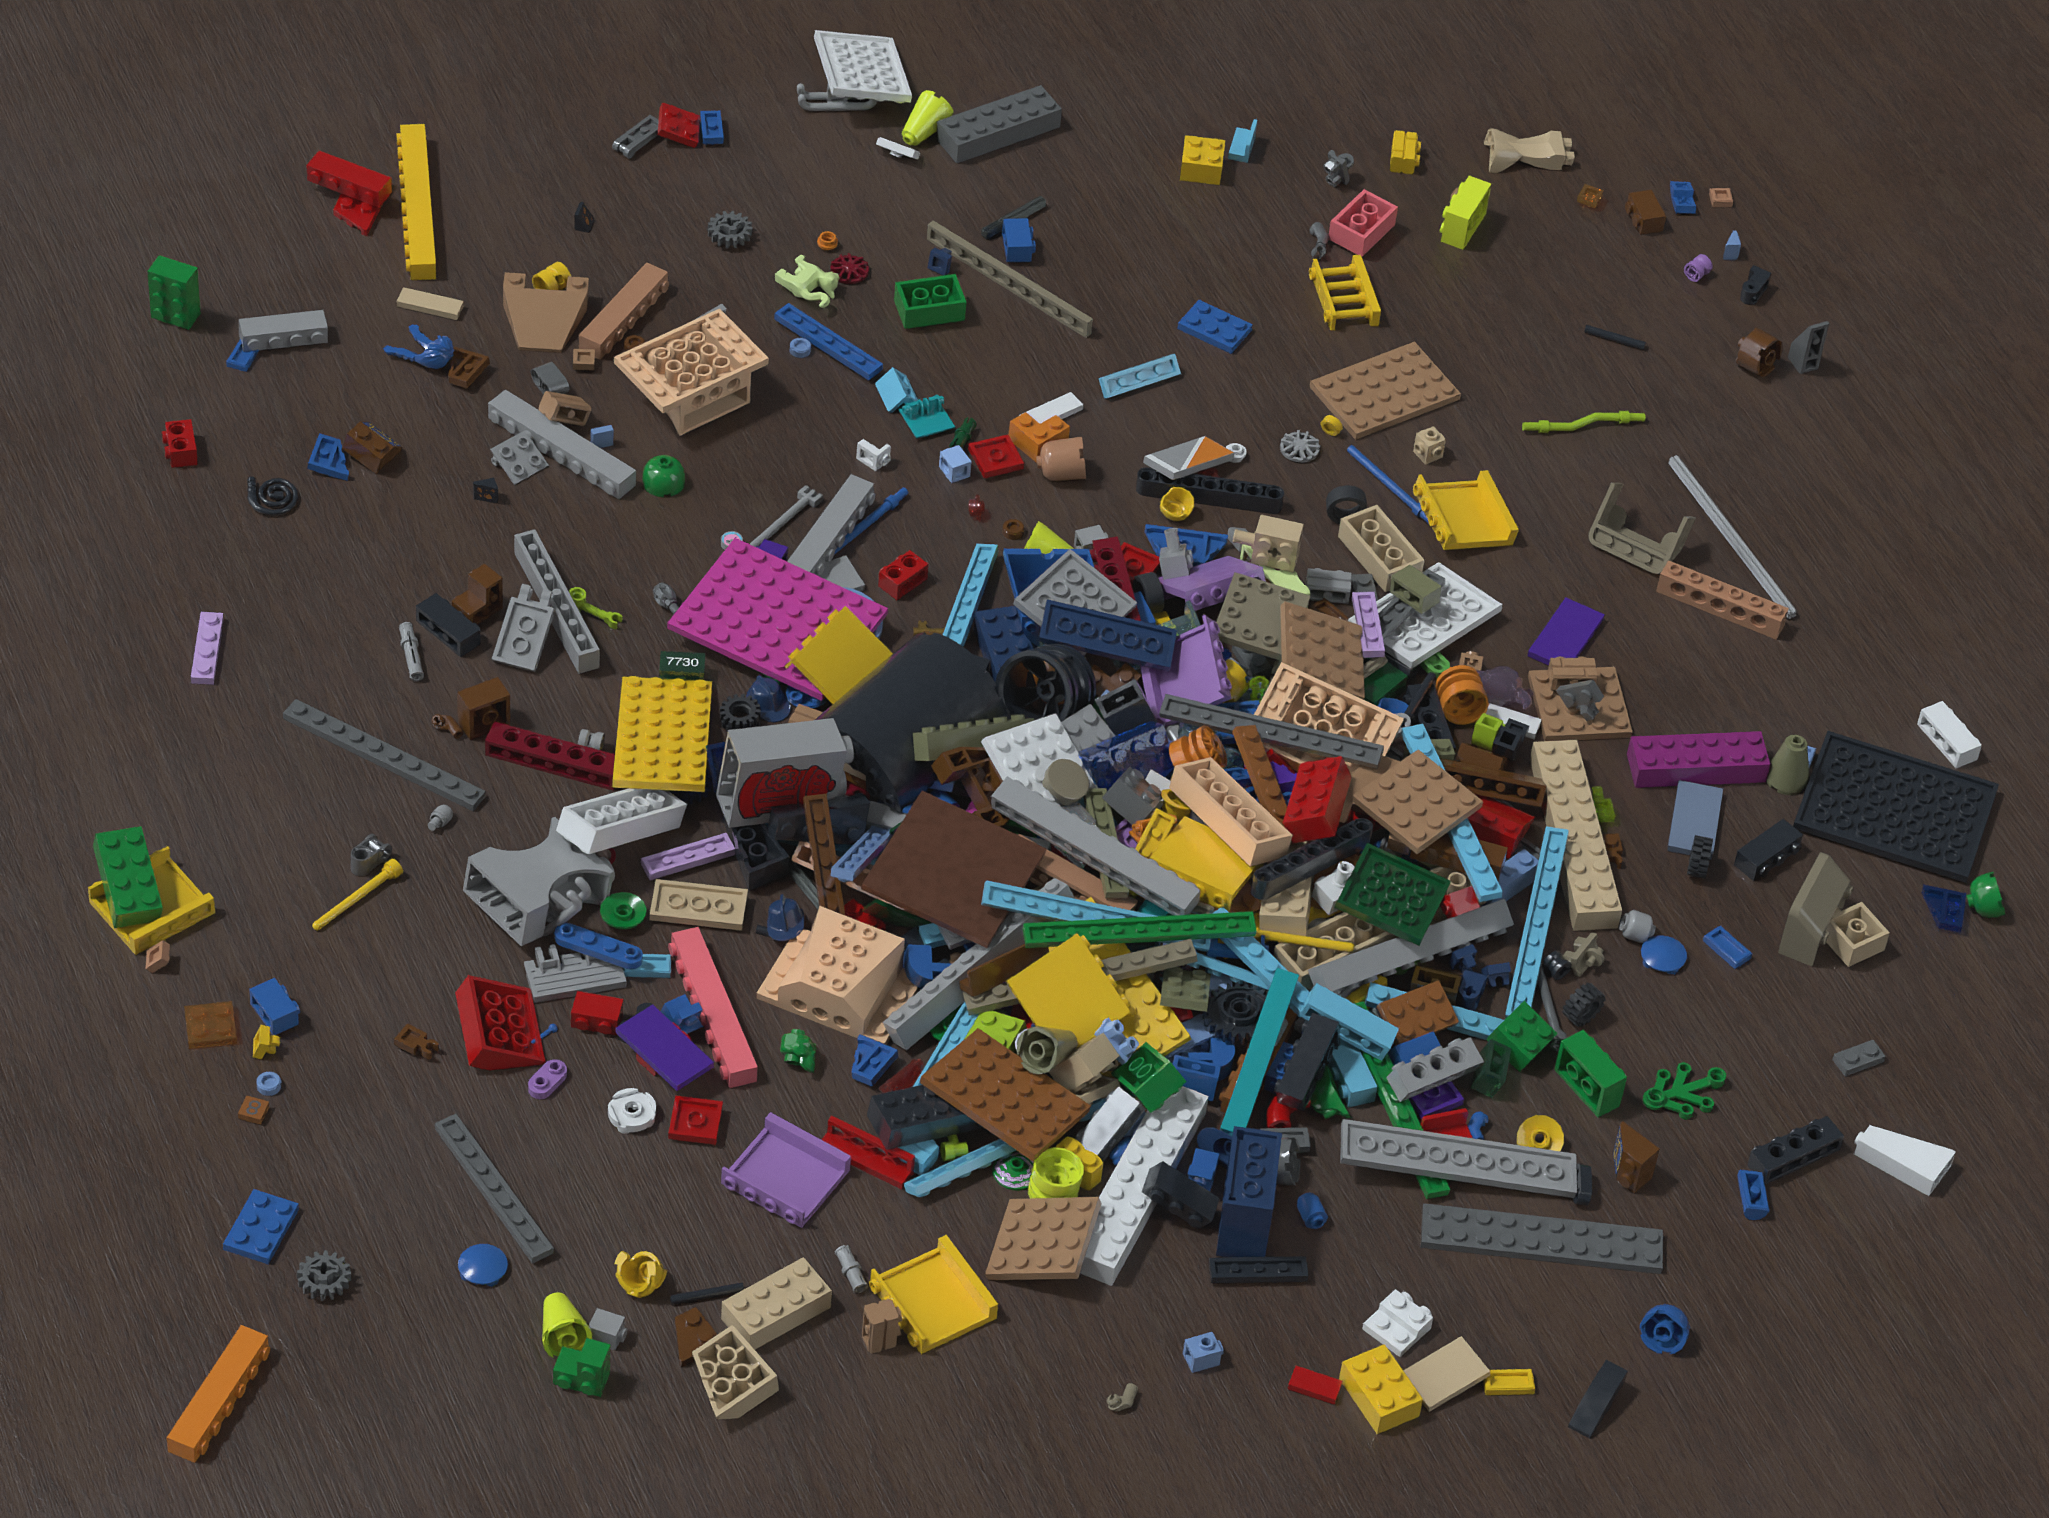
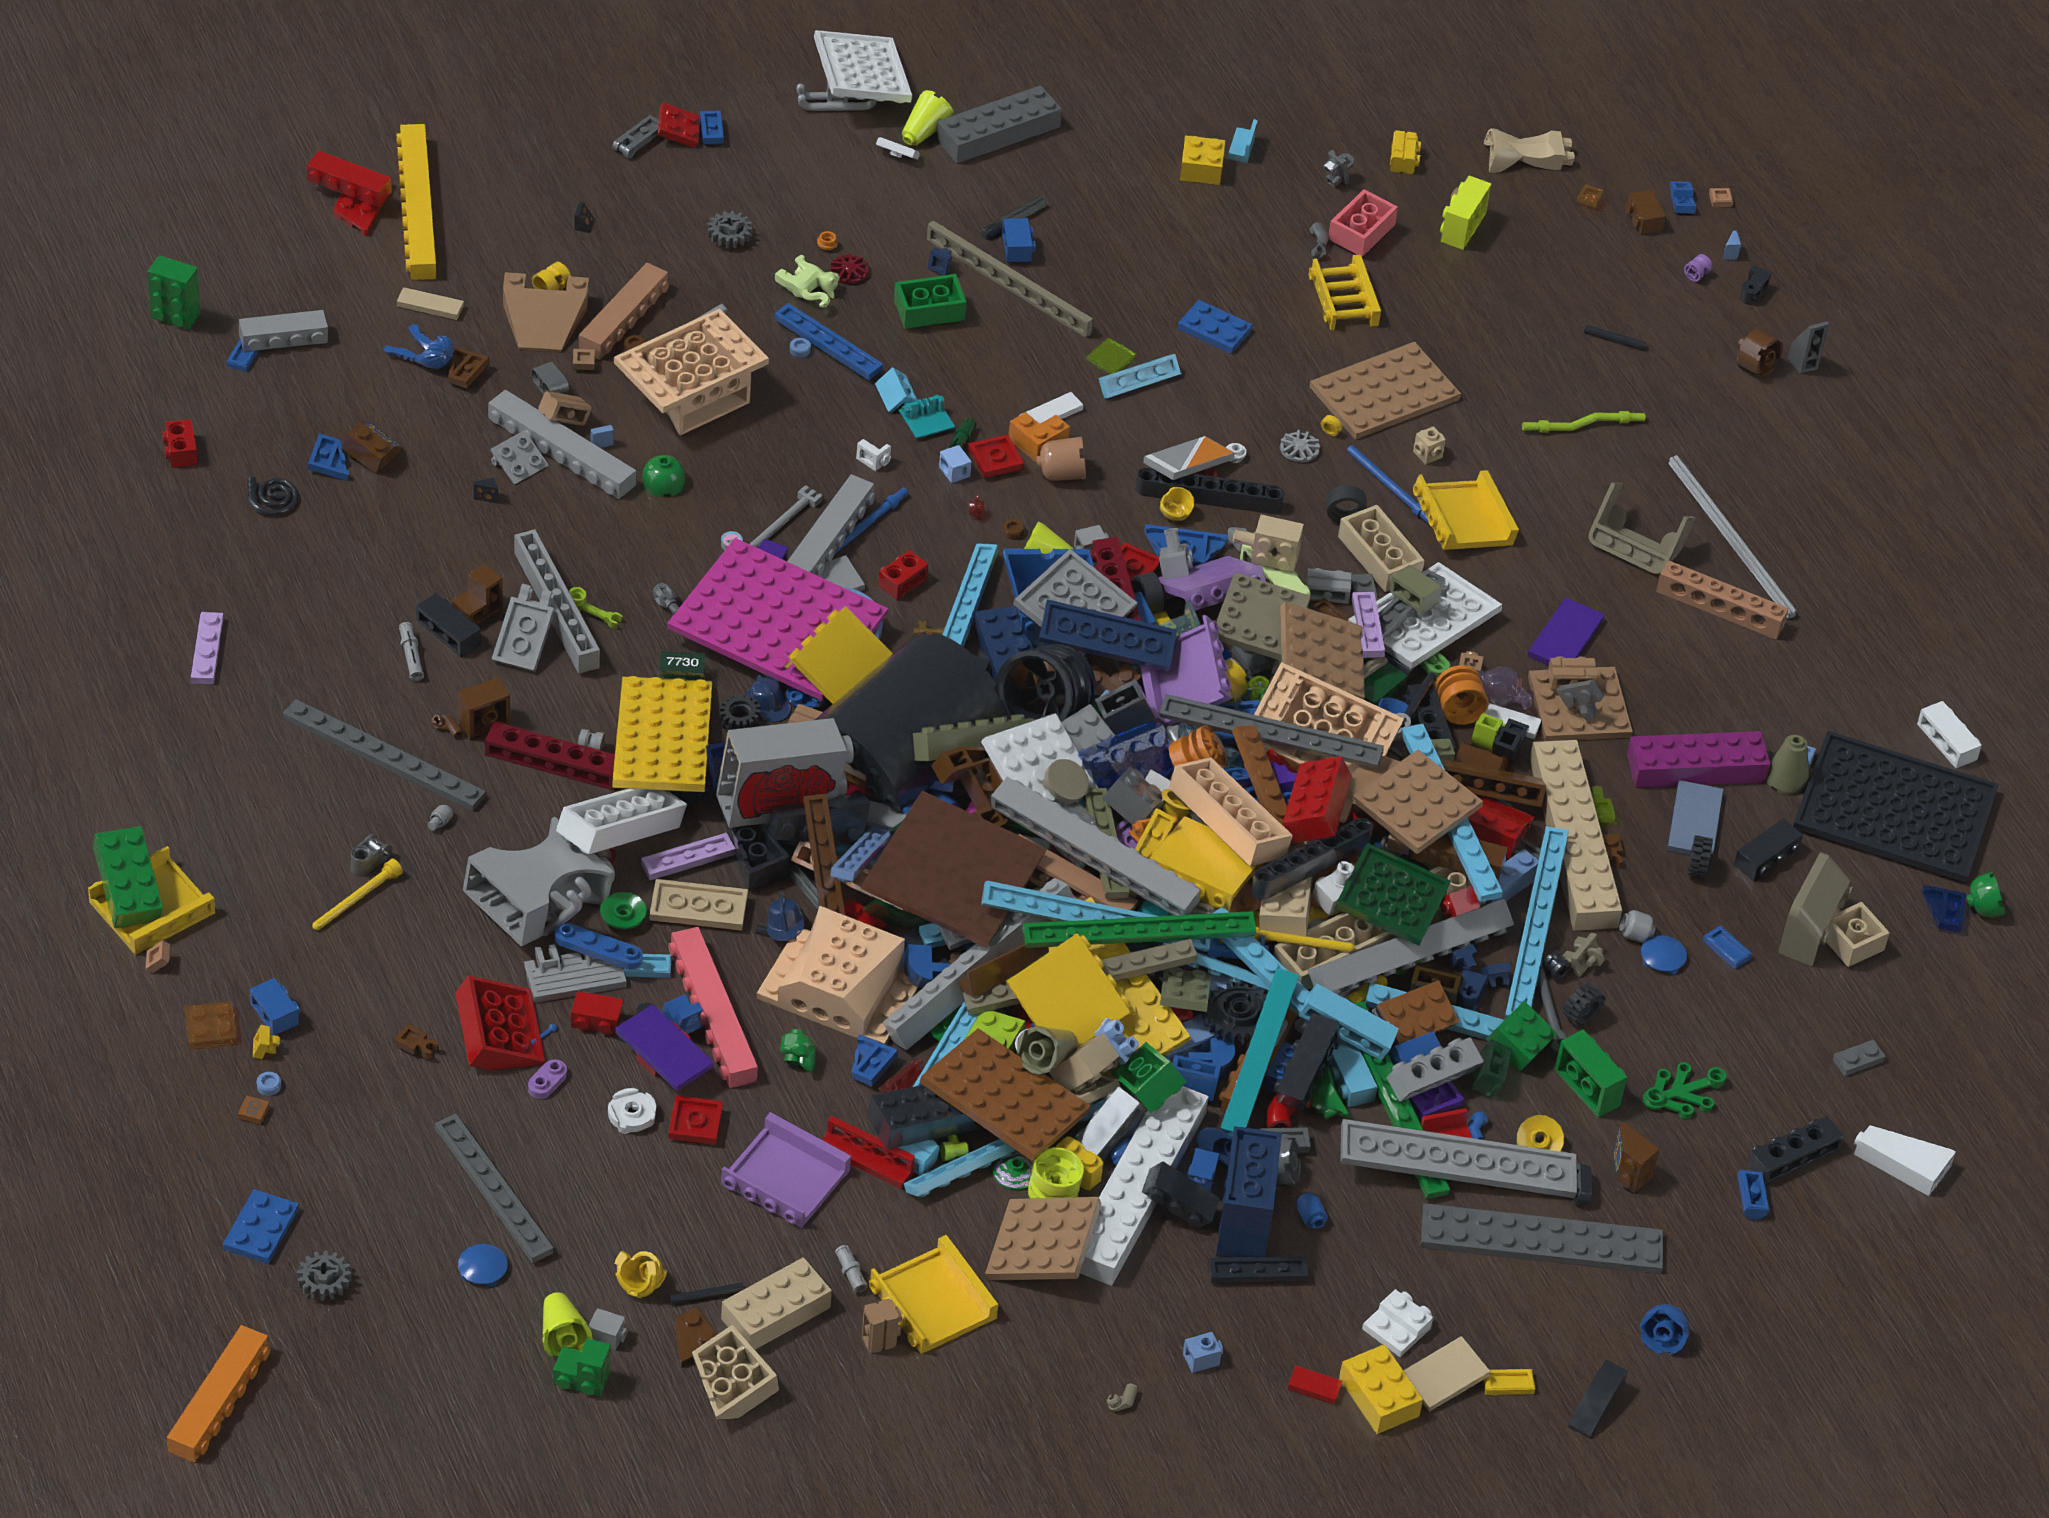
(1111, 356): none -> clear neon green piece

